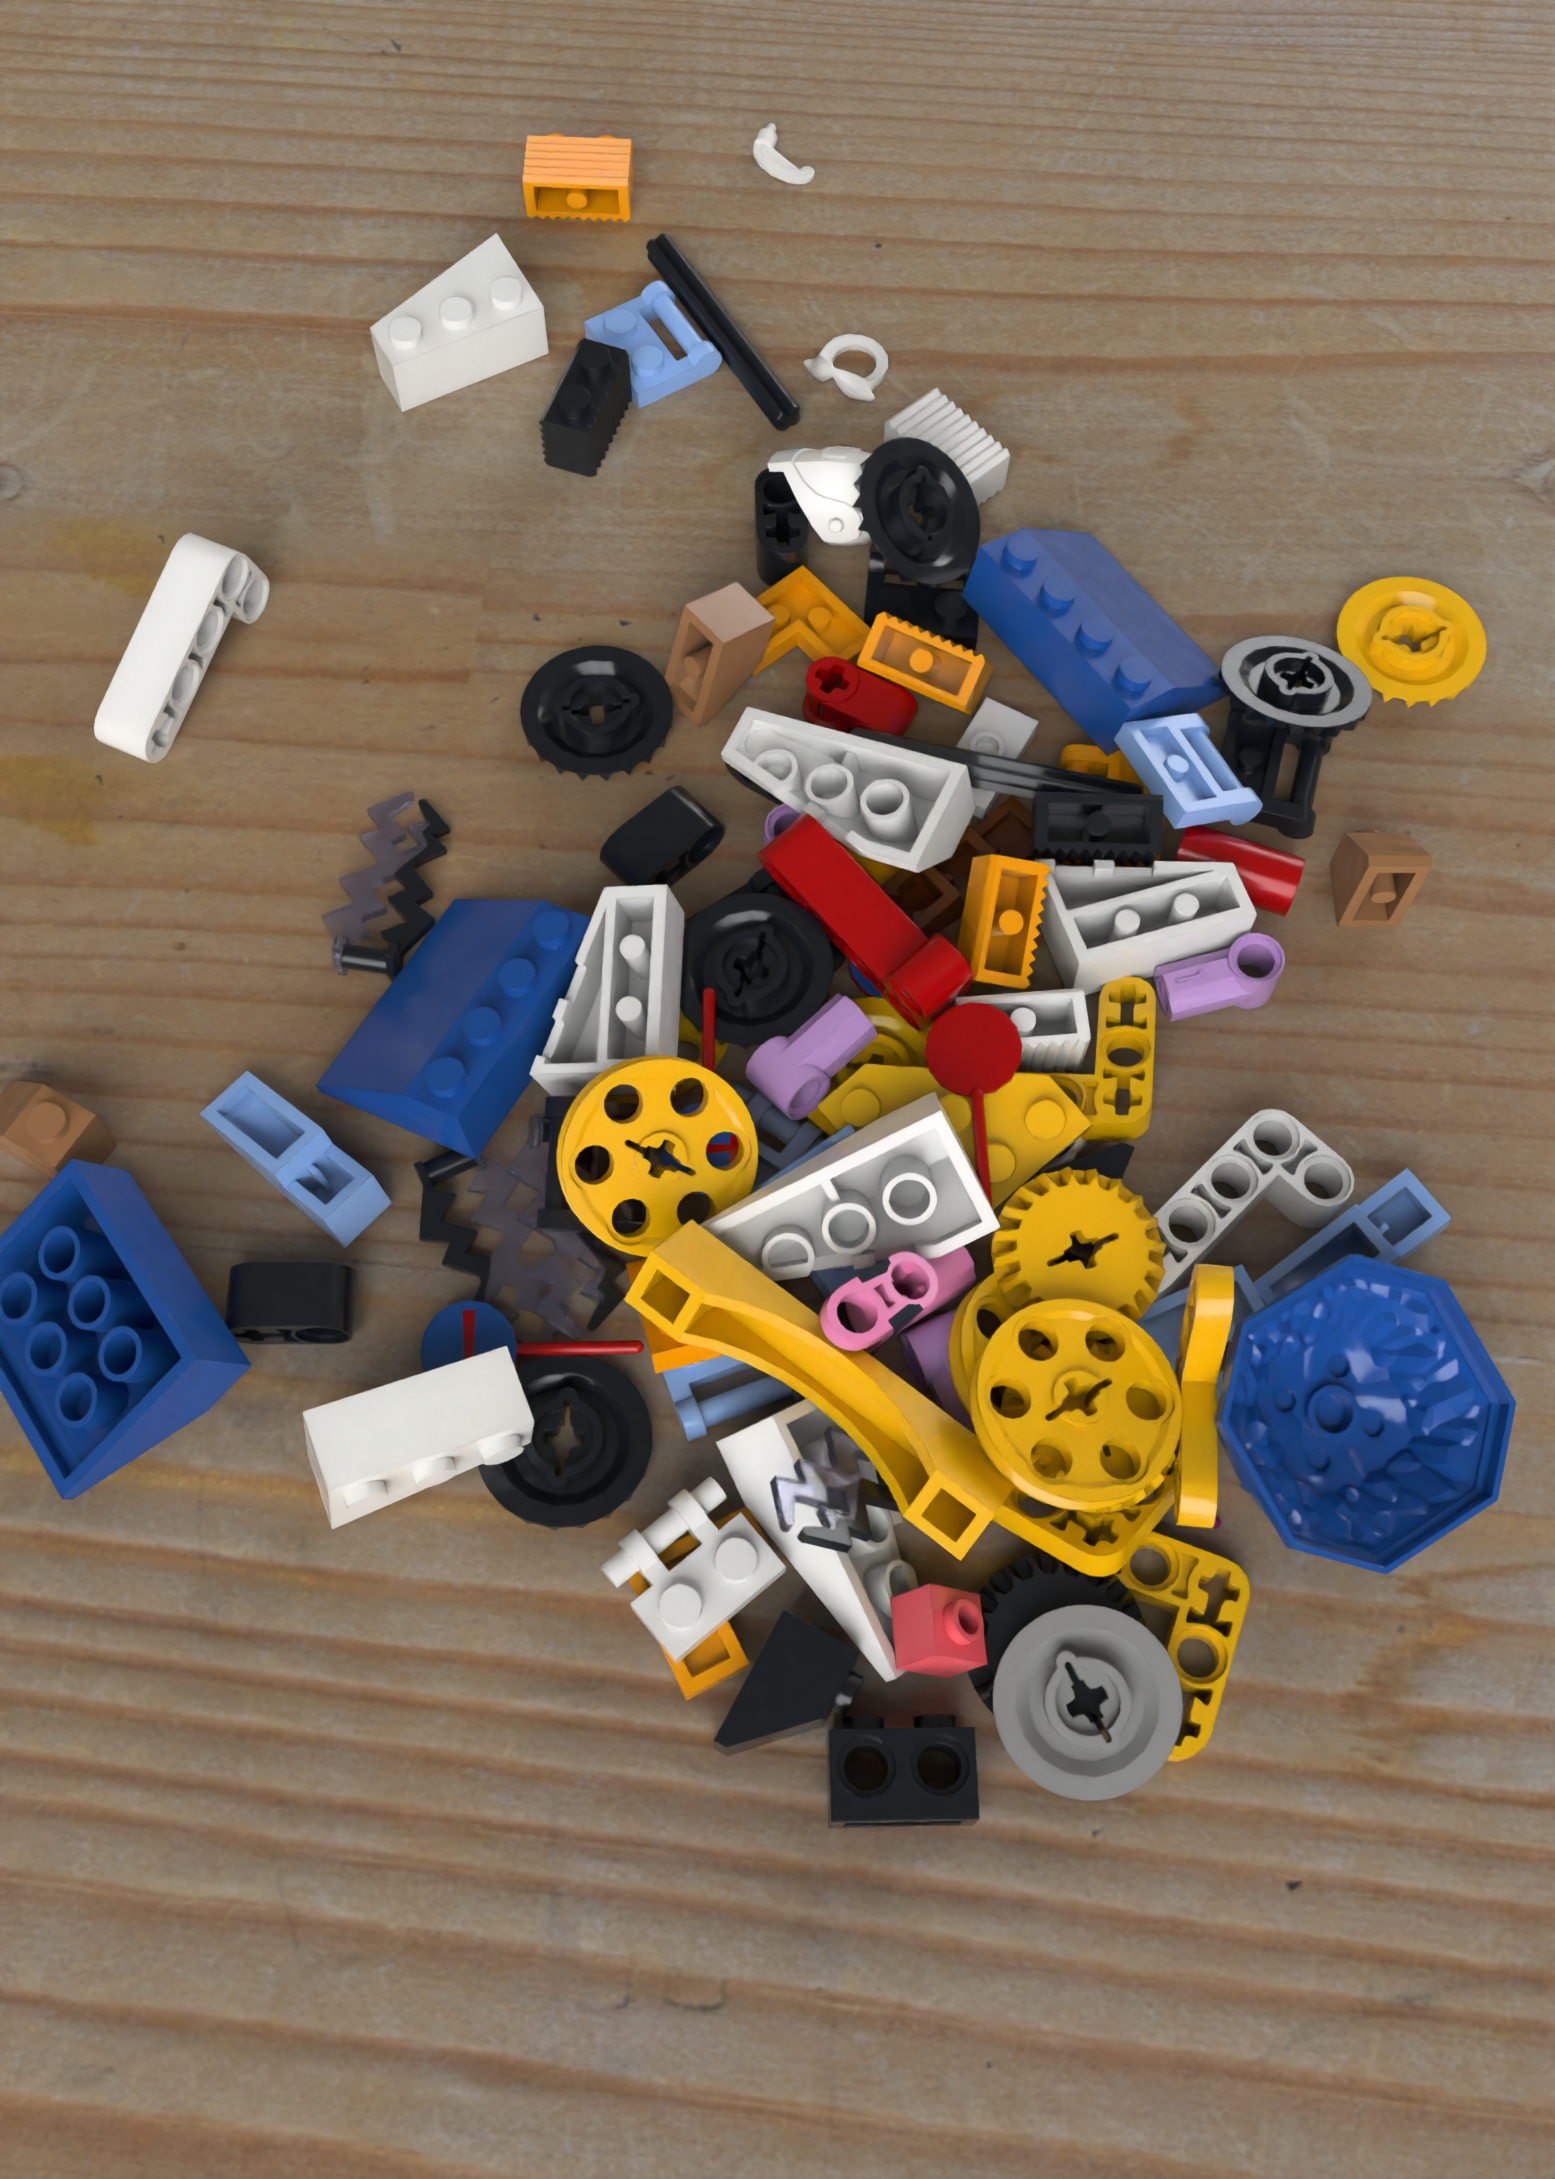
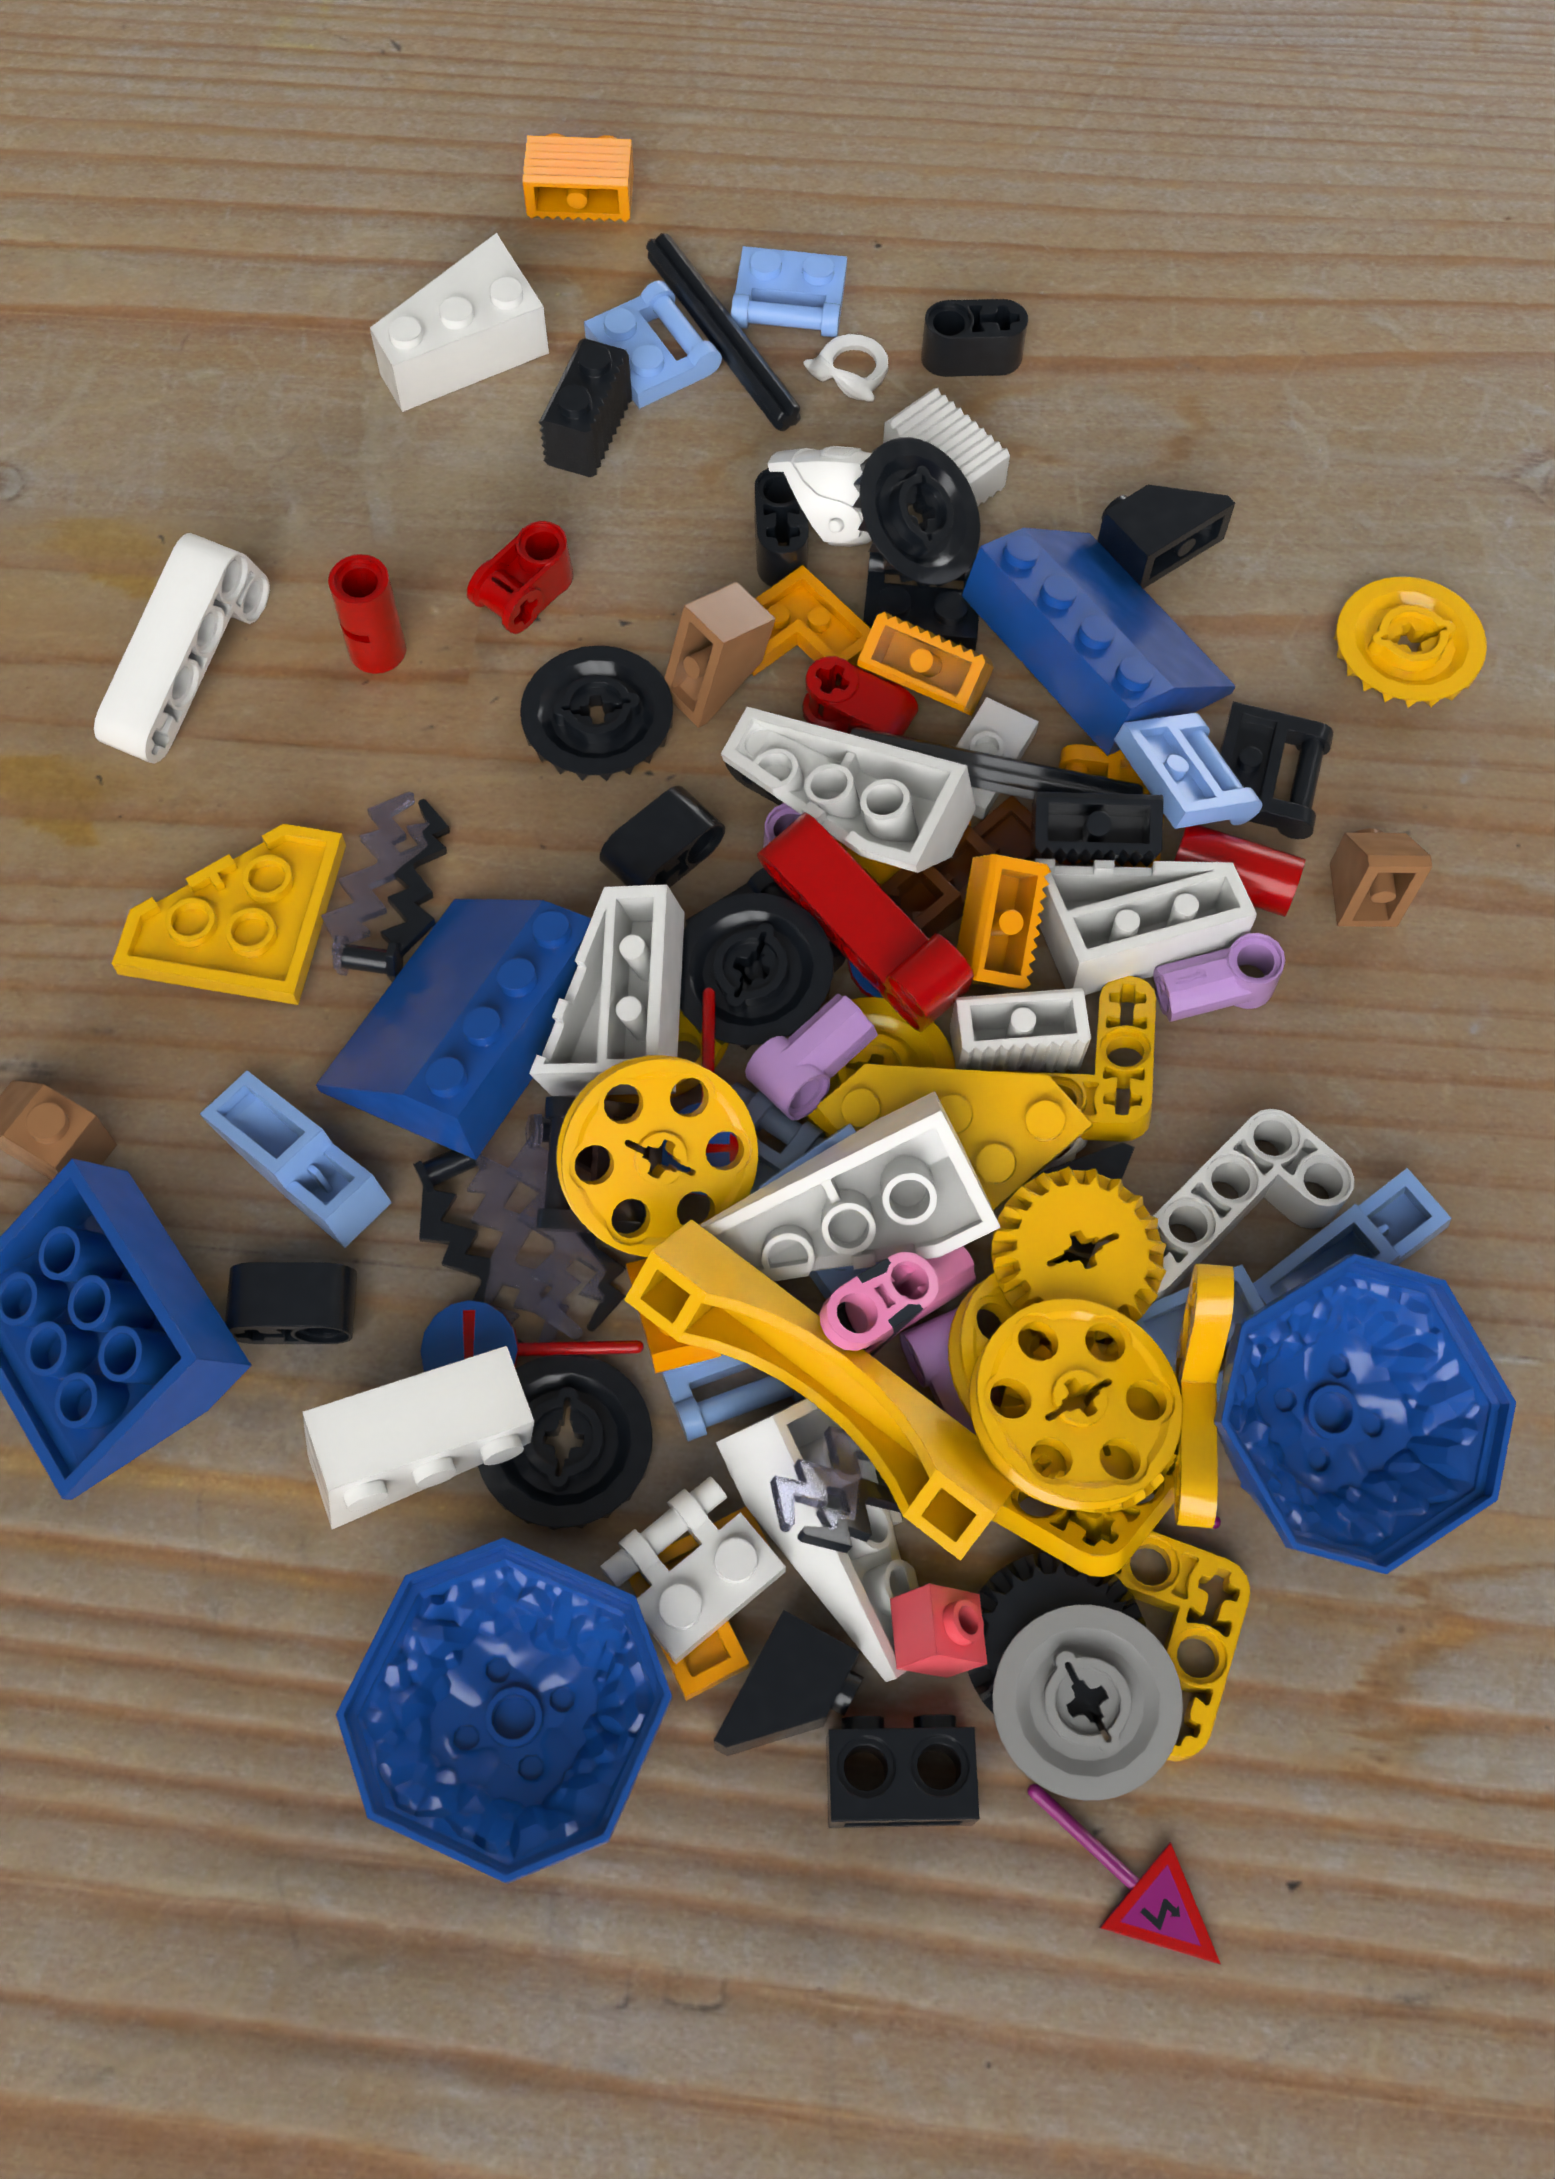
(239, 921): none -> yellow plate
(367, 613): none -> red pin
(504, 1710): none -> blue rock
(518, 579): none -> red piece
(774, 162): white piece -> none
(789, 289): none -> light blue plate
(974, 337): none -> black beam
(974, 1054): red piece -> none
(1158, 1904): none -> piece
(1162, 529): none -> black slope
(1264, 669): gear -> none

